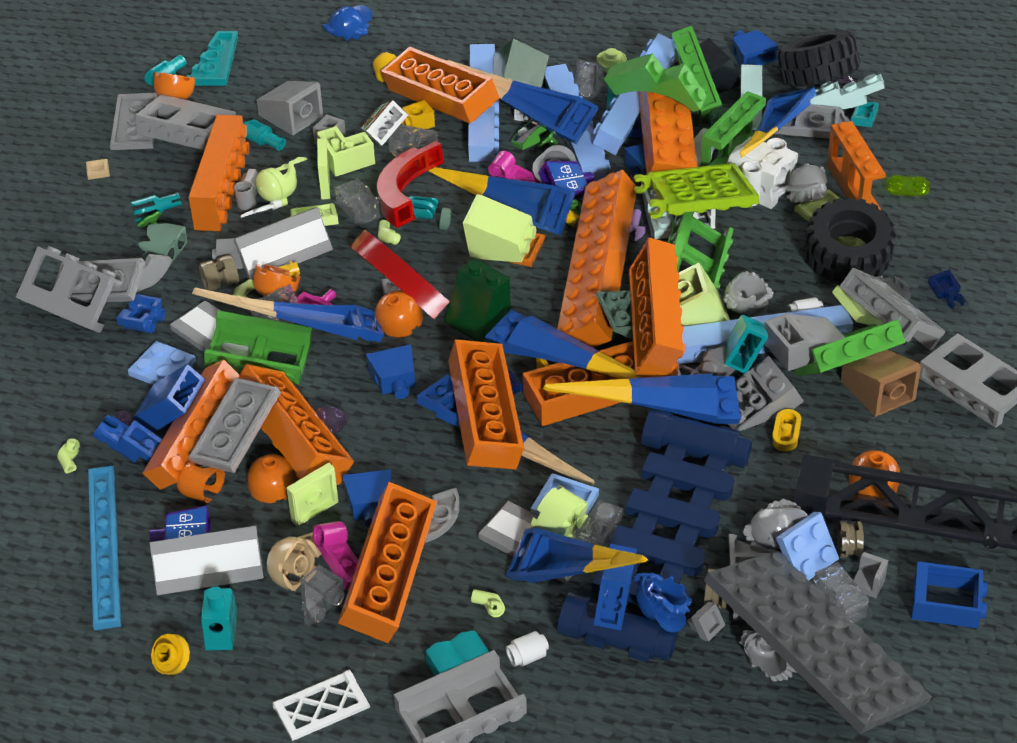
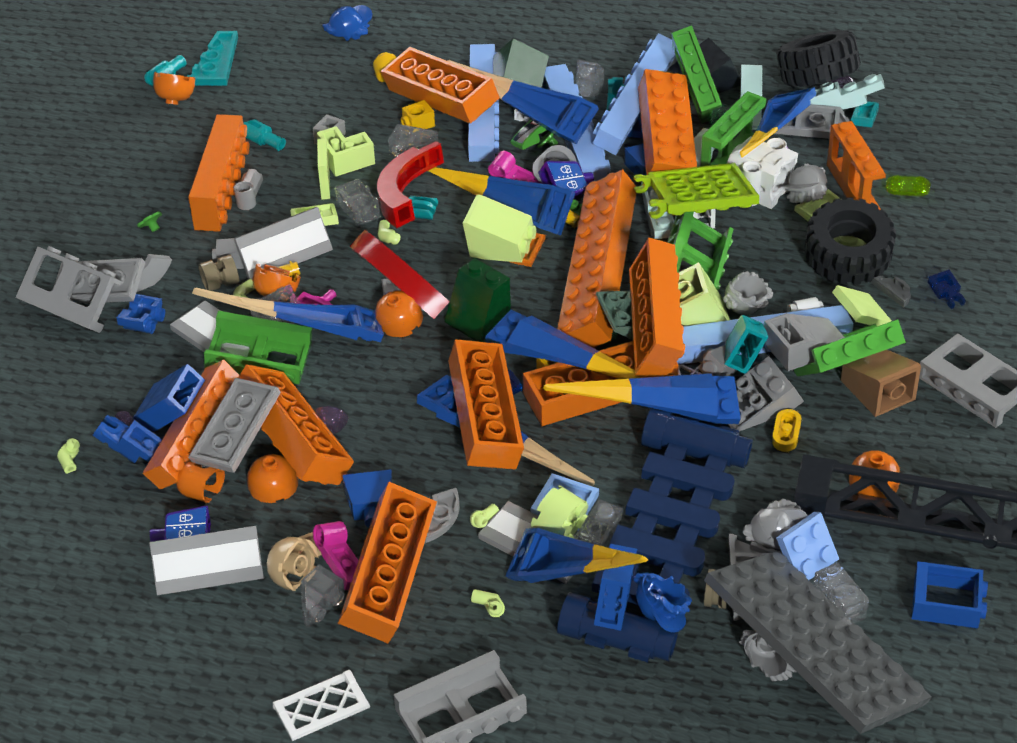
(97, 169): tan tile -> none
(104, 548): dark azure tile -> none
(124, 127): light grey tile -> none
(157, 204): teal arm -> none
(159, 362): light blue plate -> none
(162, 240): sand green piece -> none
(170, 654): yellow plate -> none
(179, 114): light grey window -> none
(220, 608): teal torso -> none
(276, 187): yellowish green hair -> none
(292, 105): light grey slope -> none
(312, 494): yellowish green tile -> none
(382, 123): white torso -> none
(392, 370): blue torso -> none
(445, 219): sand green tile -> none
(450, 654): teal brick -> none
(481, 518): none -> yellowish green arm
(527, 649): white brick -> none
(610, 57): yellowish green plate -> none
(638, 230): lavender bar -> none
(649, 76): bright green arch -> none
(707, 621): light grey tile -> none
(753, 48): blue torso -> none
(850, 539): dark tan wheel -> none
(871, 574): light grey panel -> none
(889, 306): light grey window -> none

